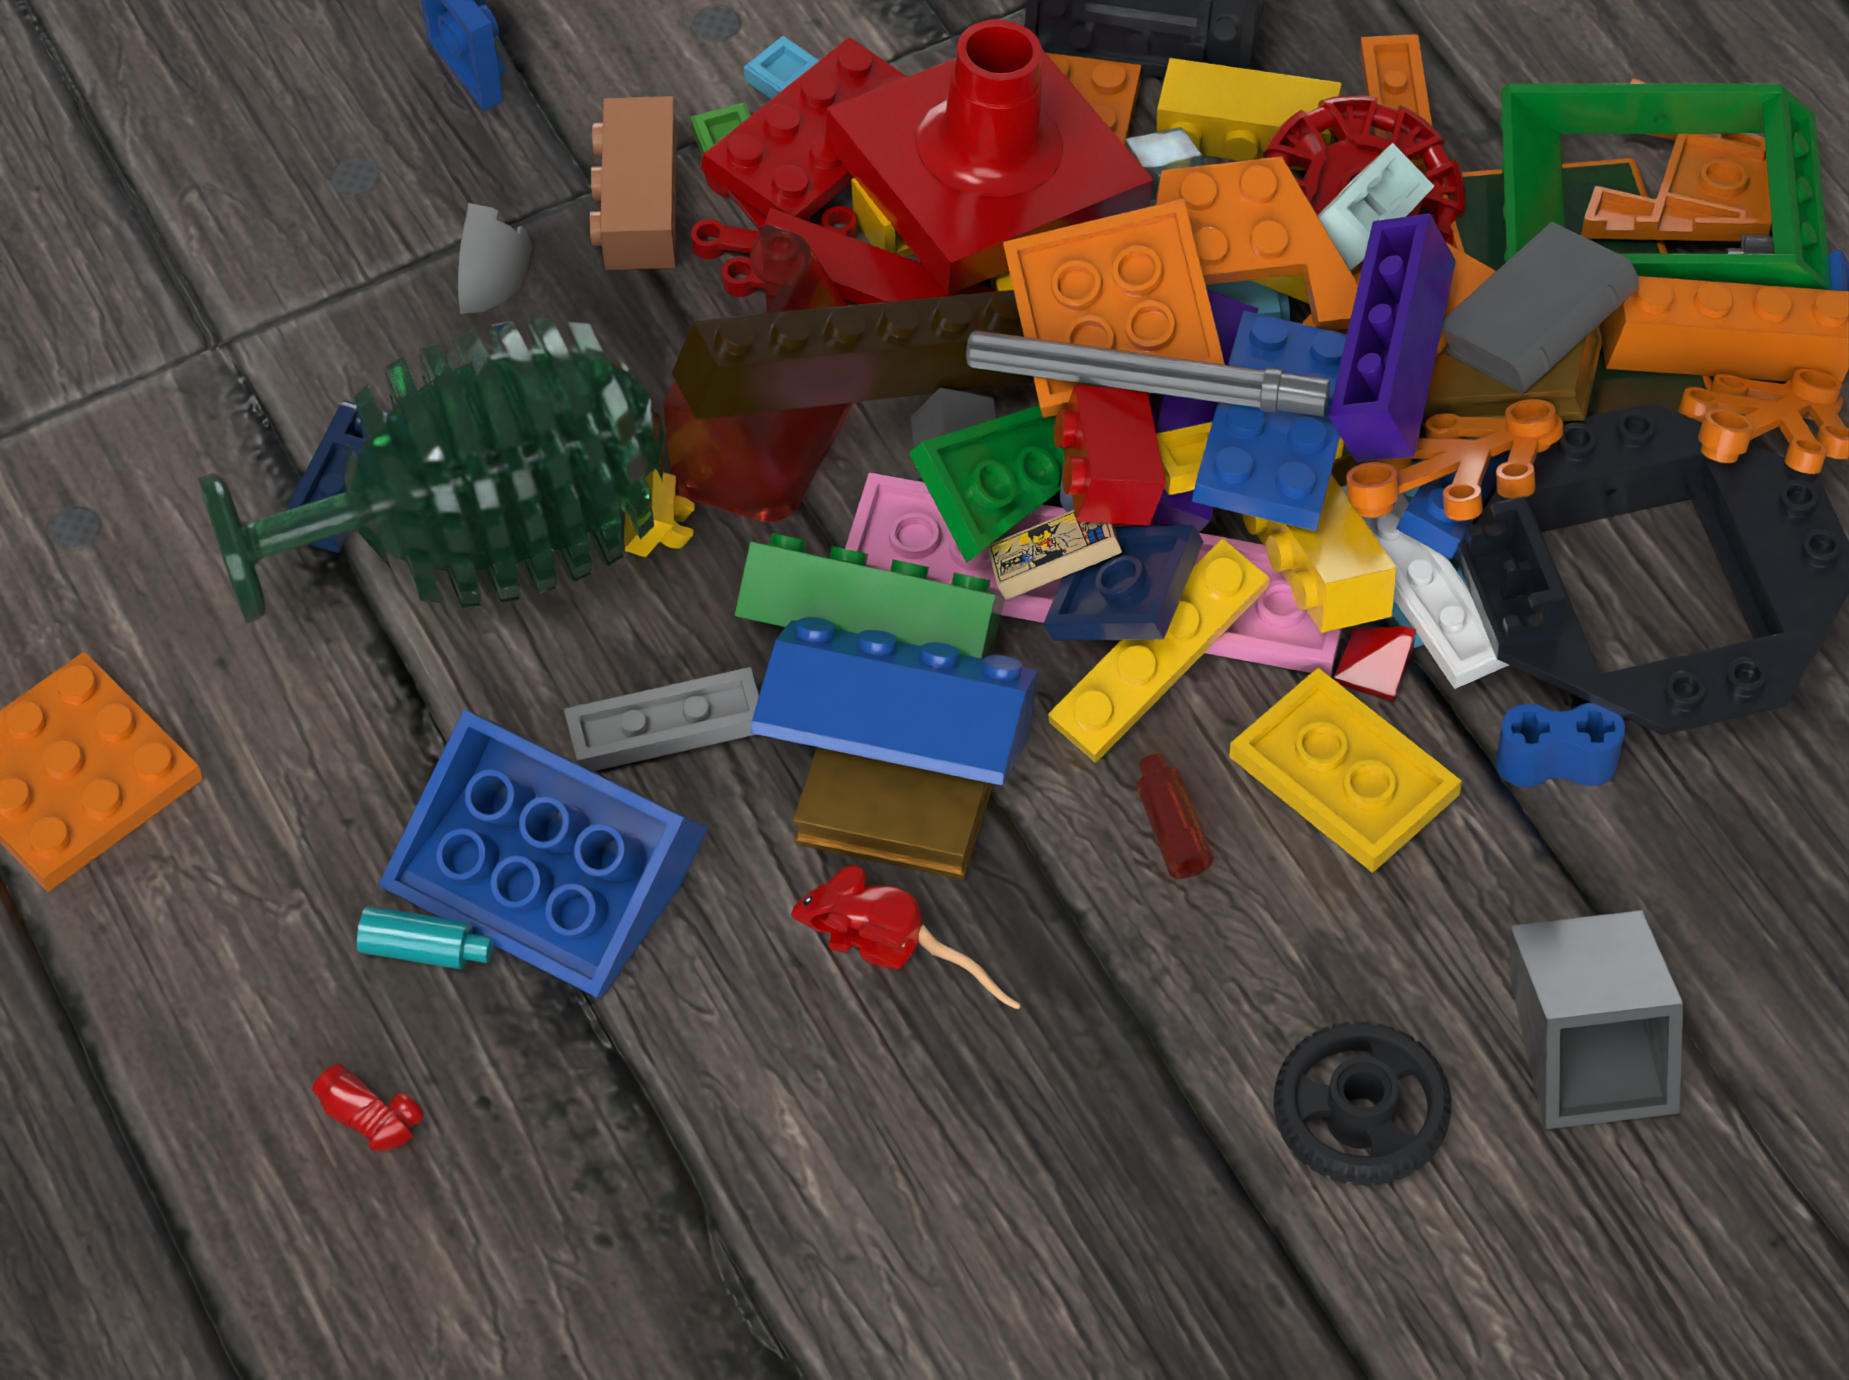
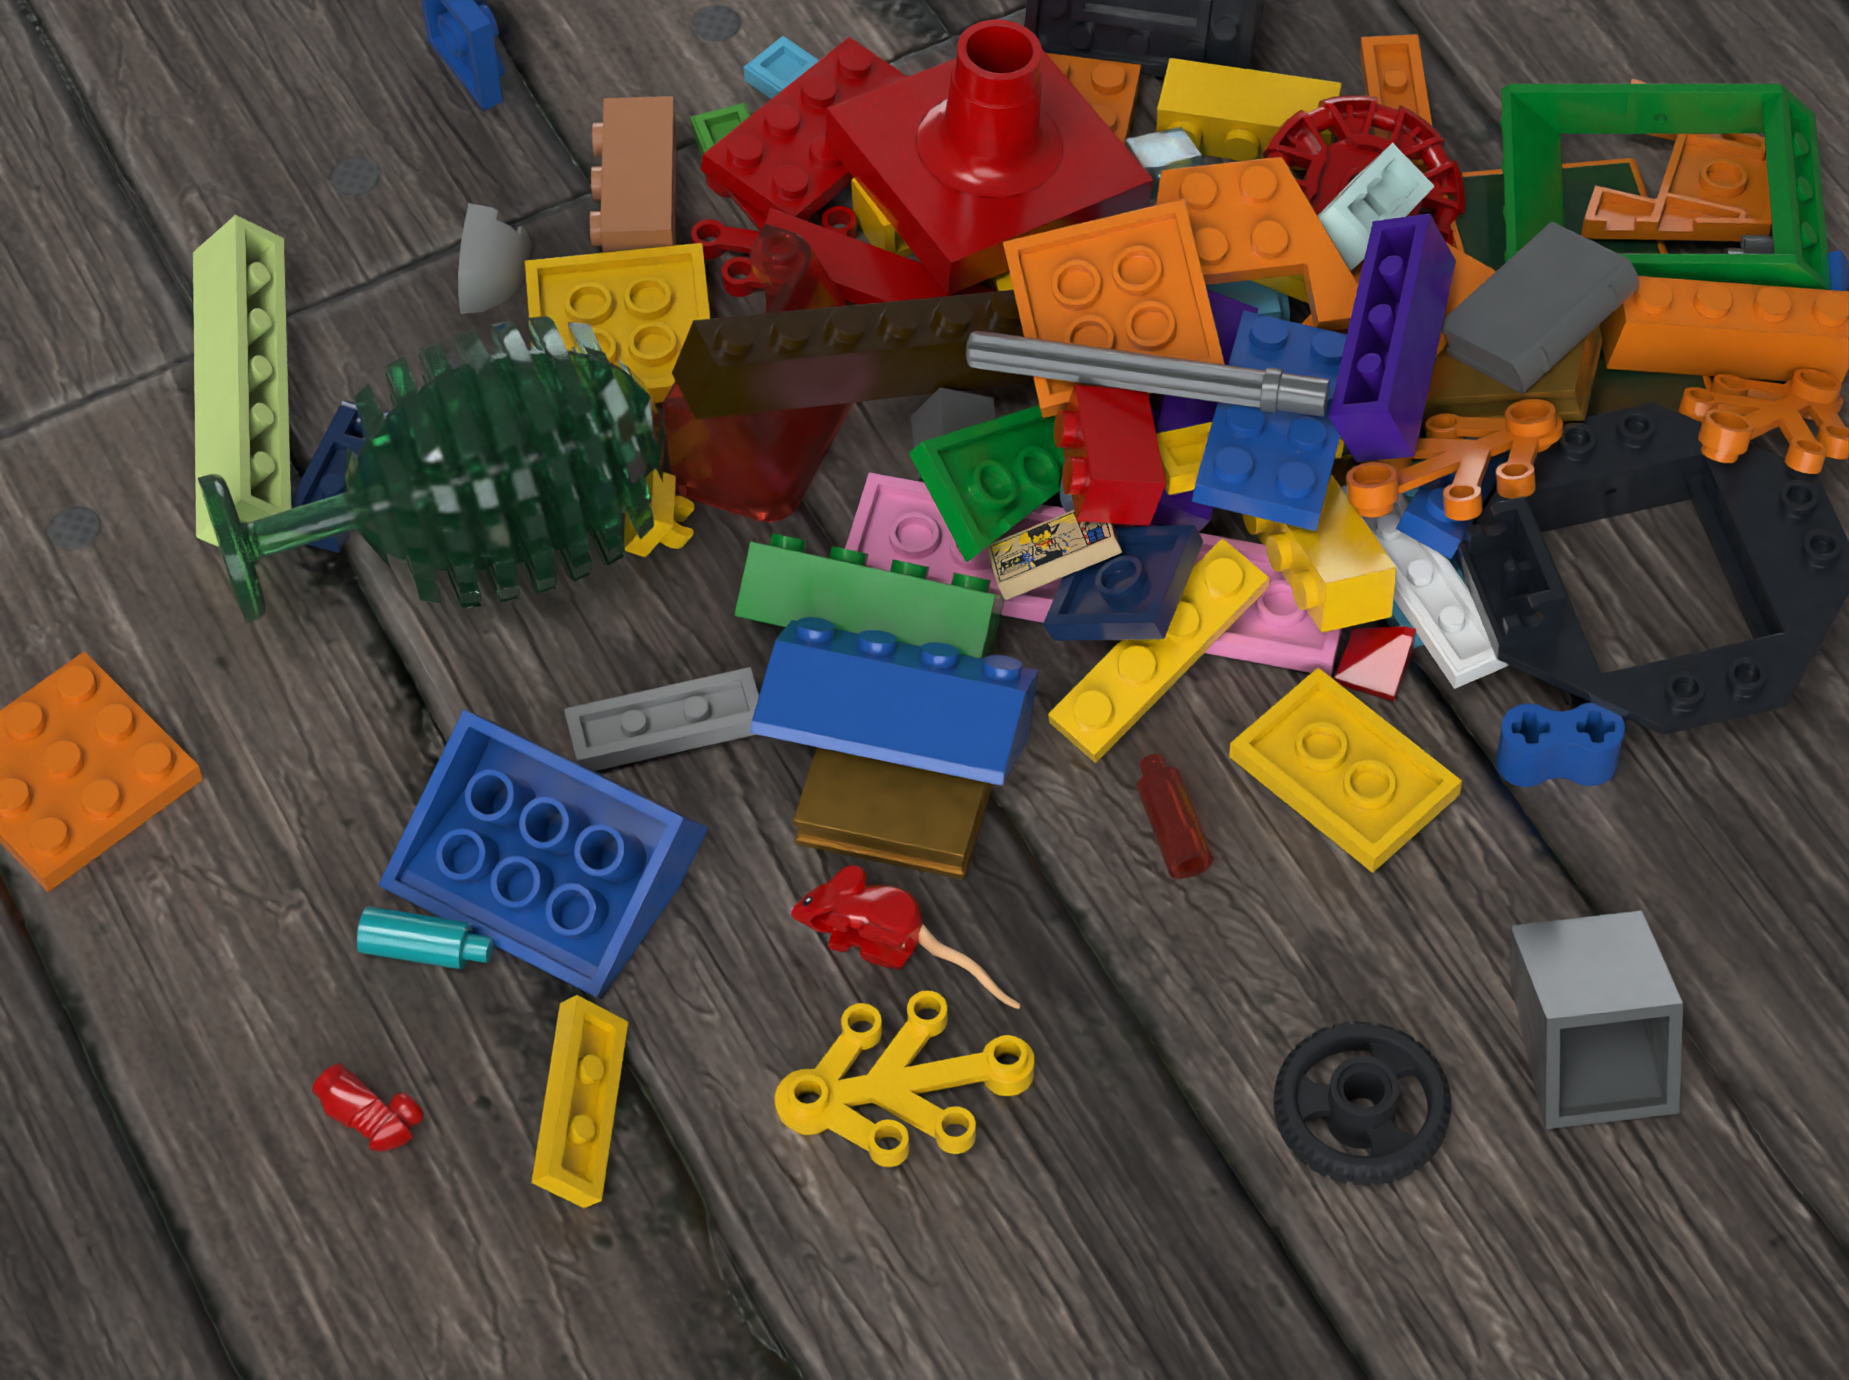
(241, 371): none -> yellowish green brick
(580, 1102): none -> yellow plate
(632, 300): none -> yellow plate
(895, 1084): none -> yellow plant

